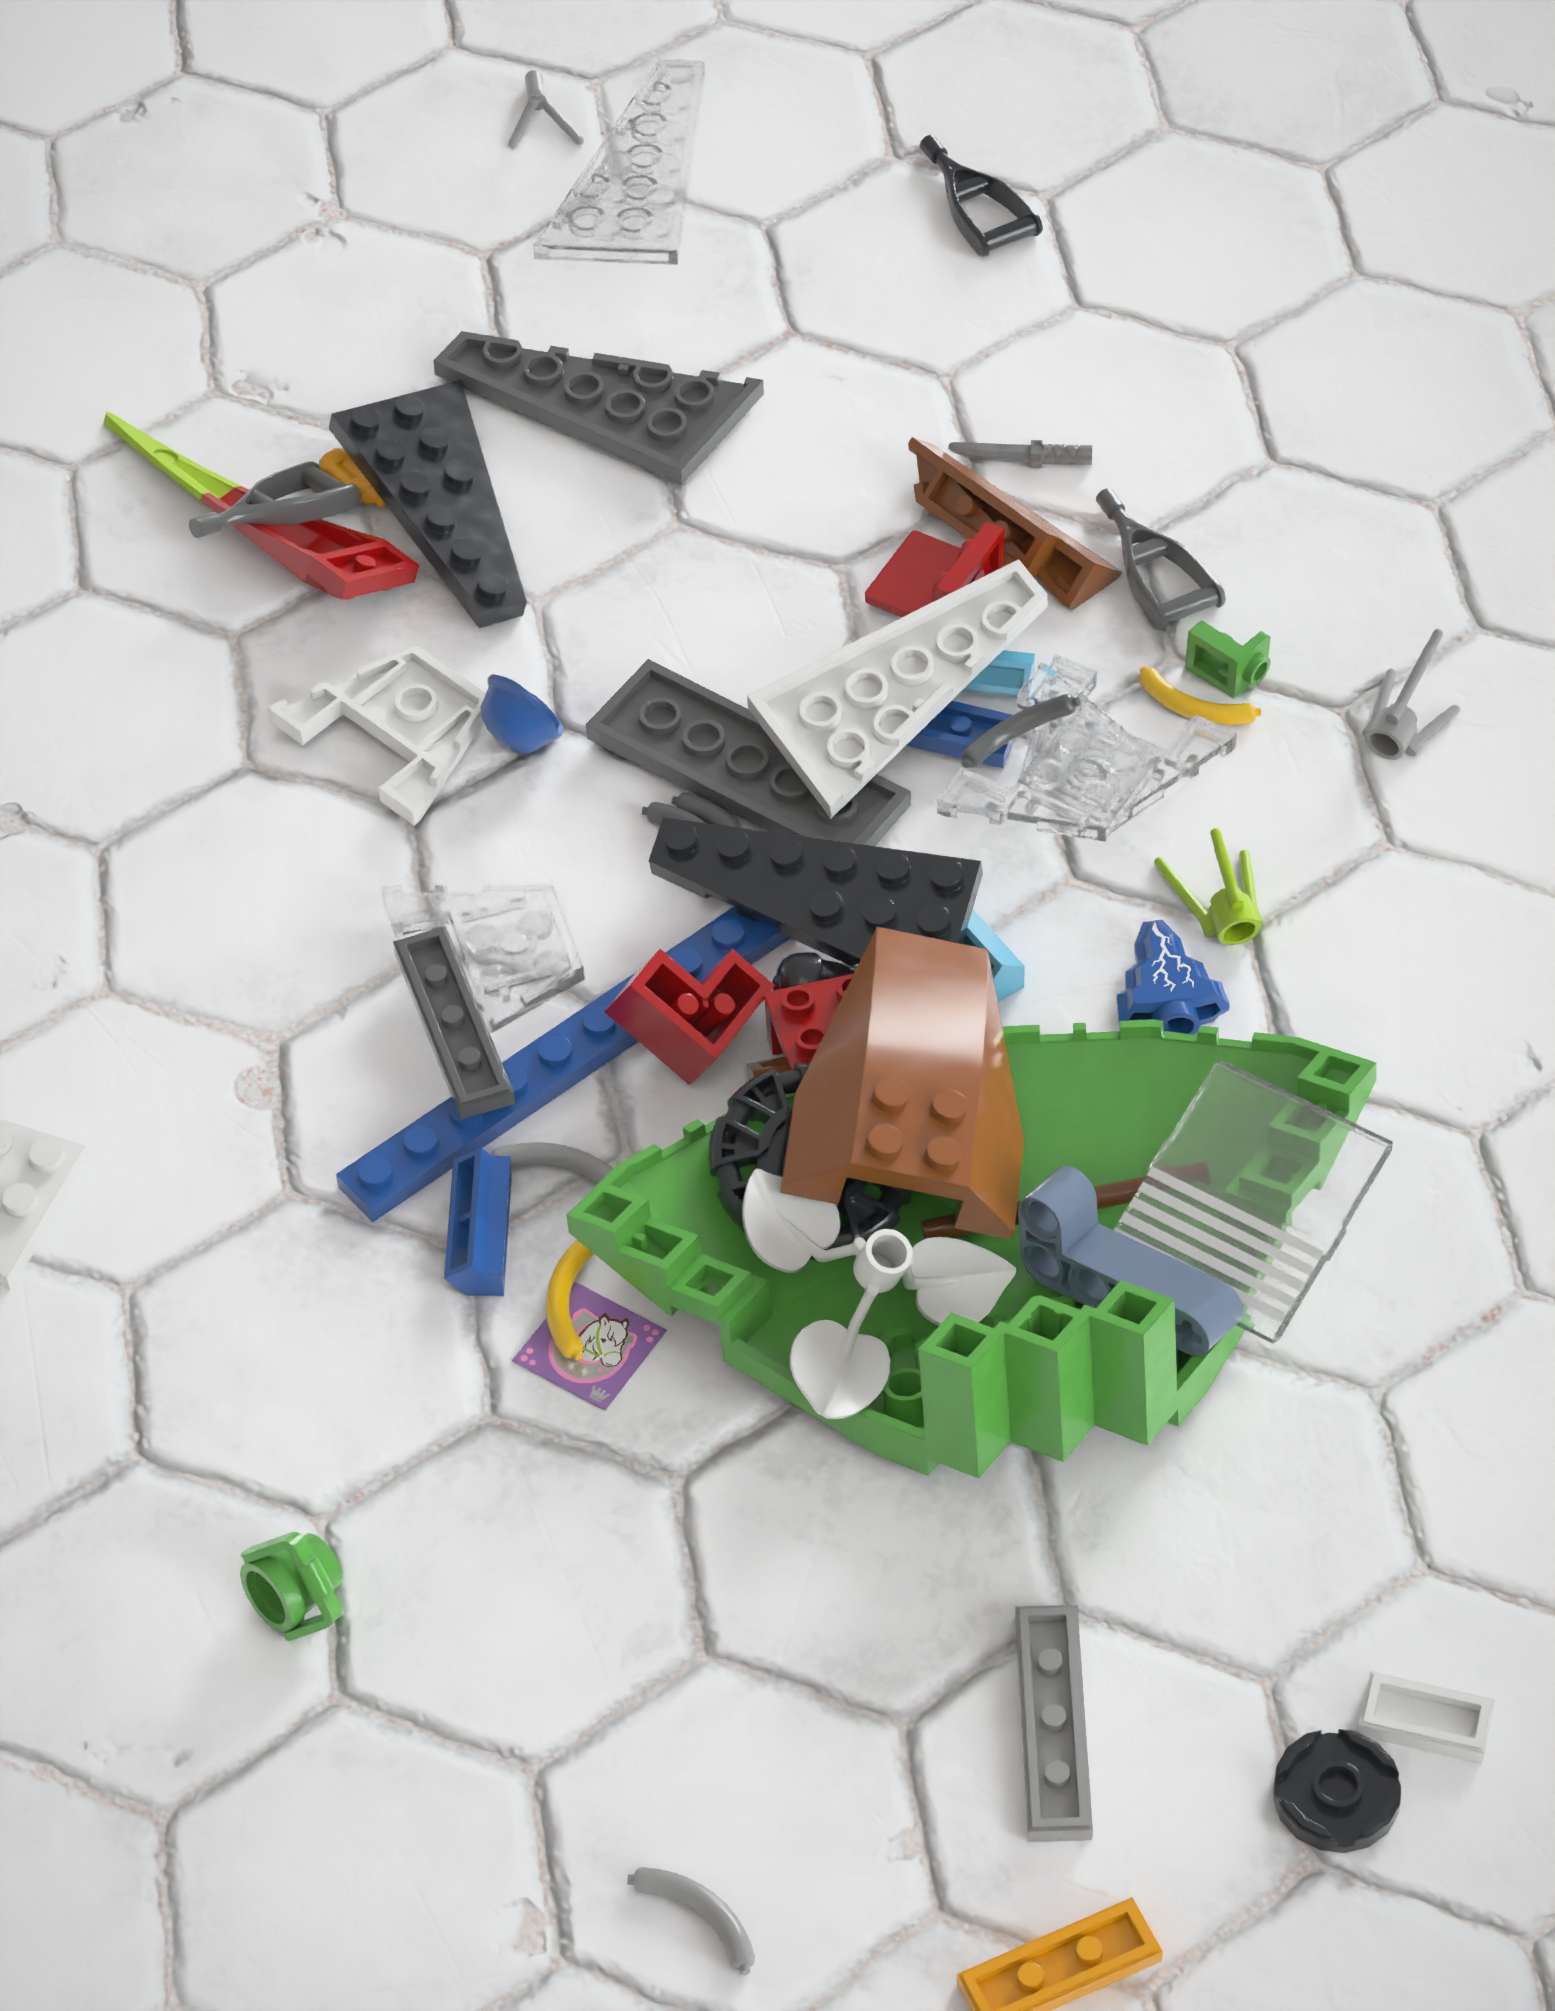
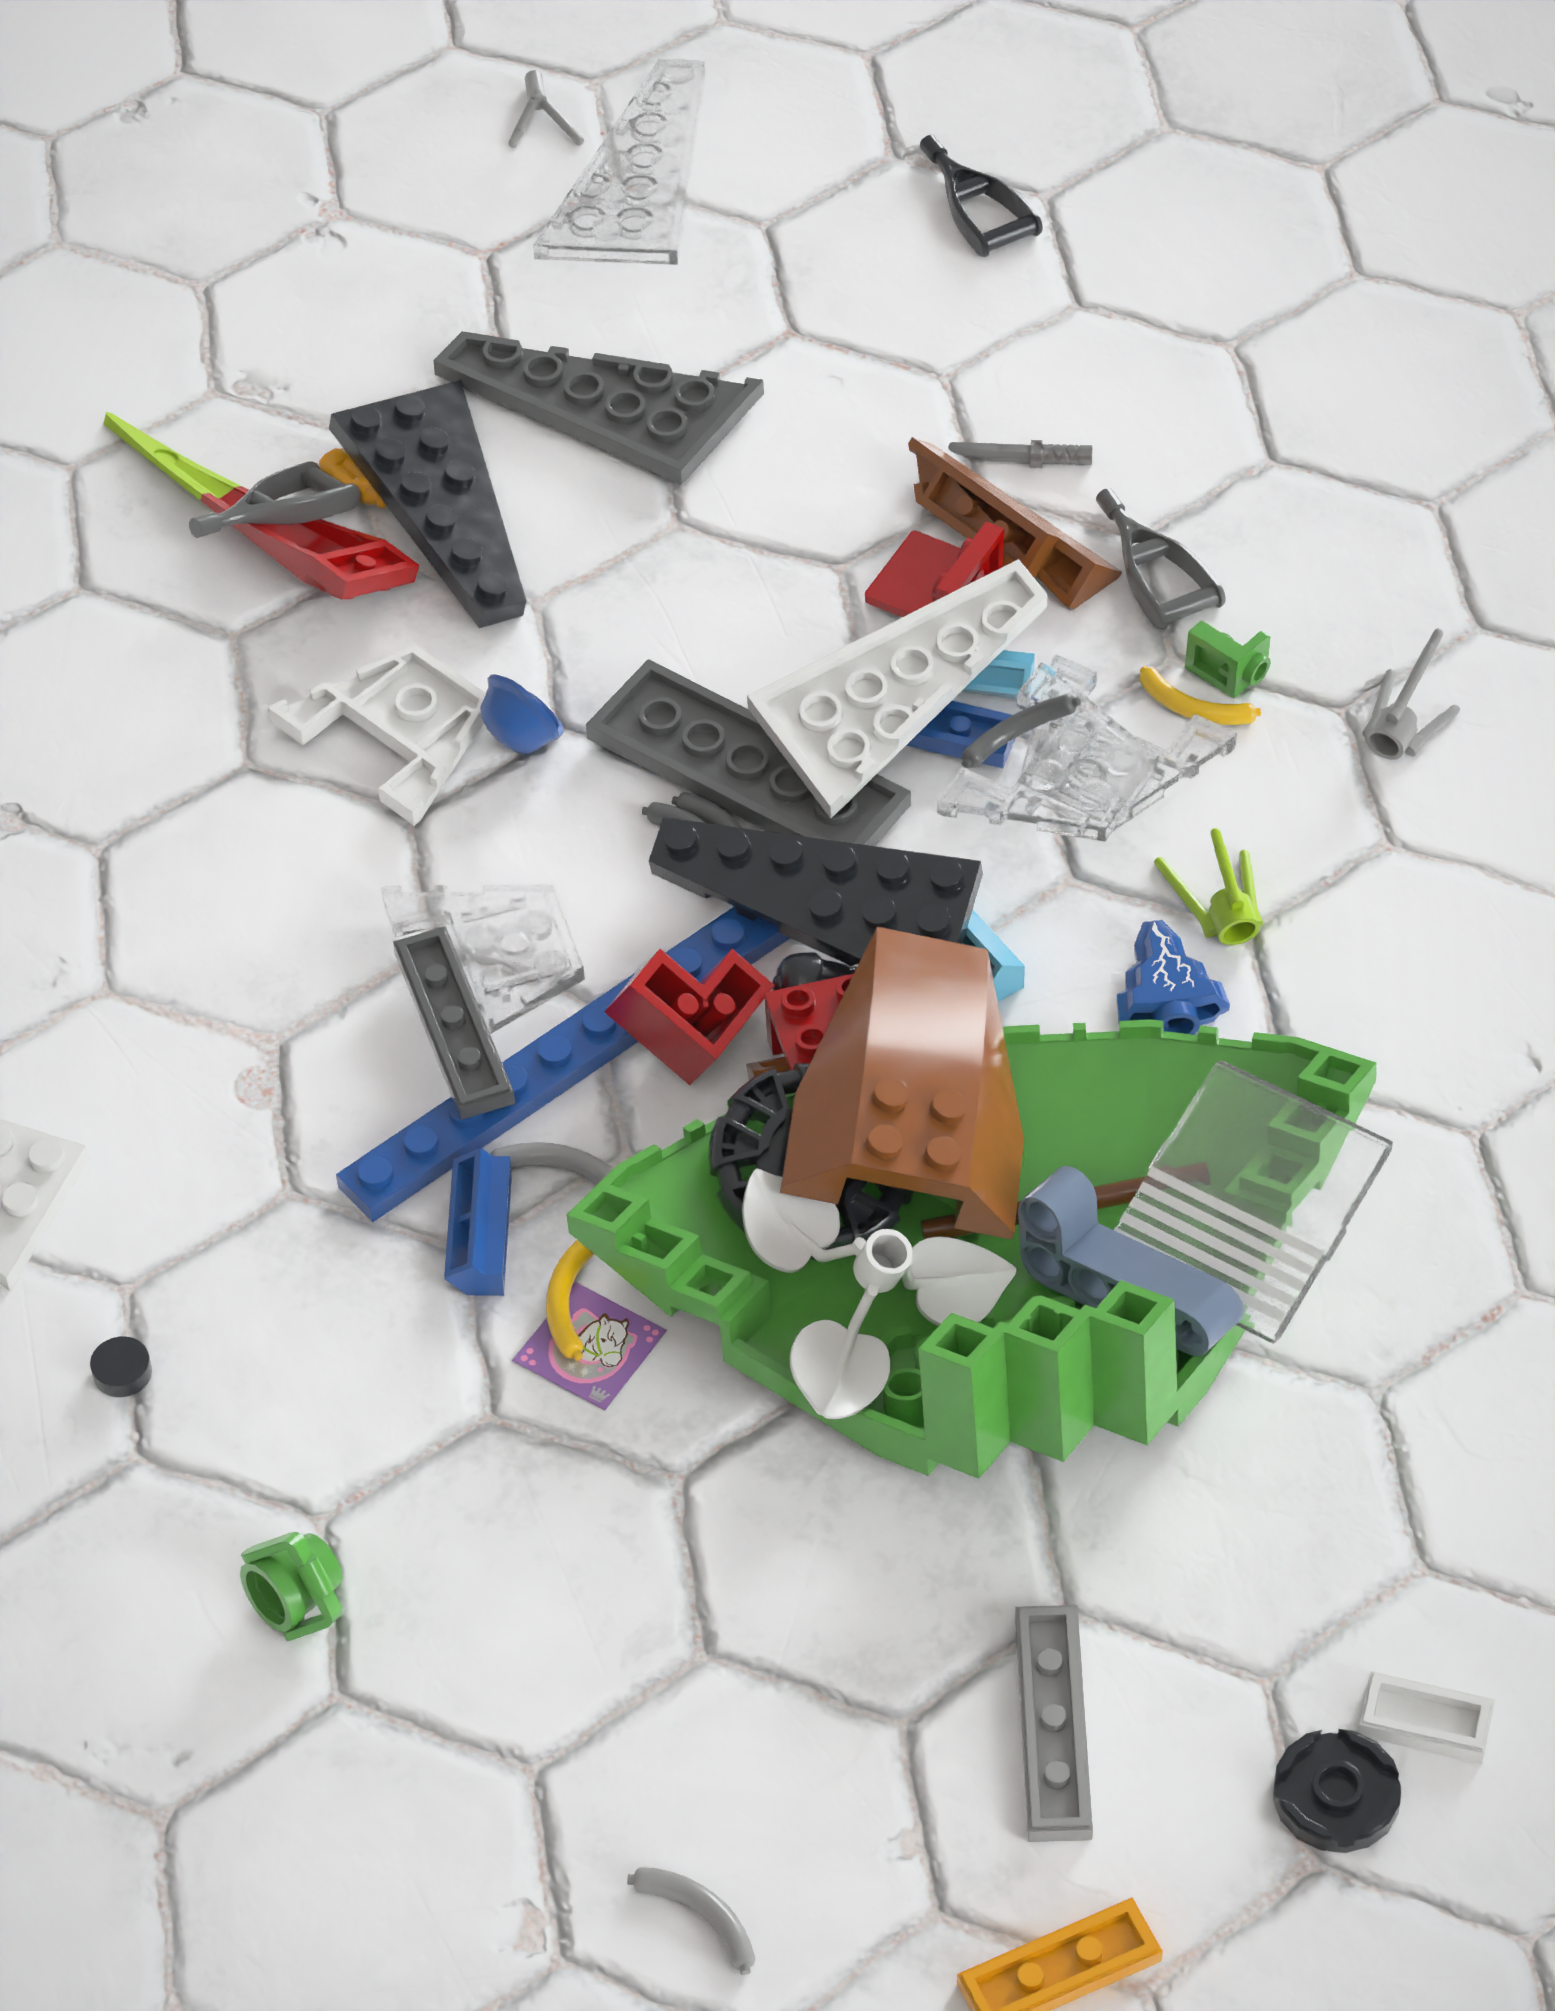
(121, 1366): none -> black tile

